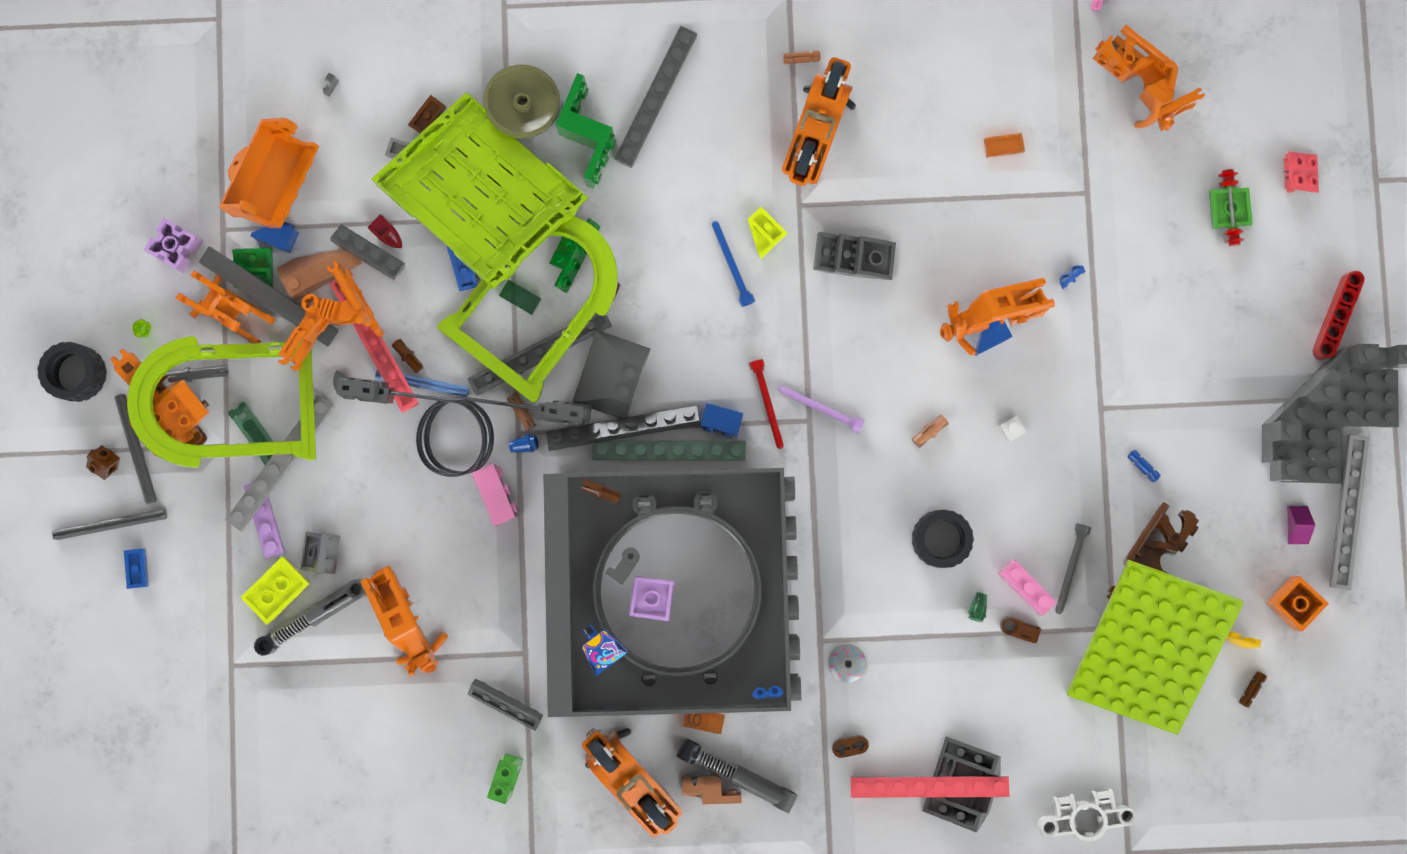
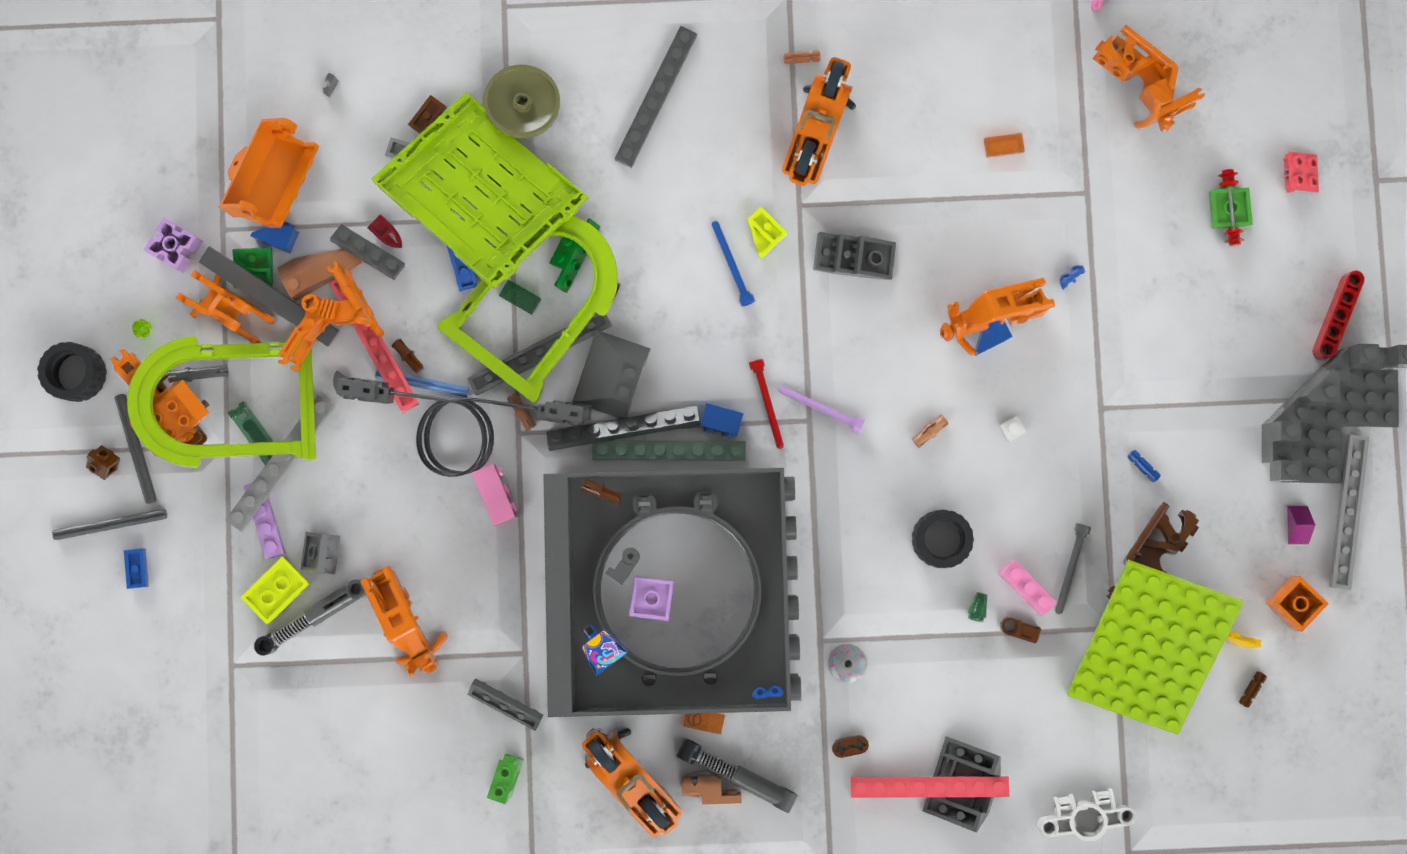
(527, 443): blue cone -> none
(585, 131): green bracket -> none

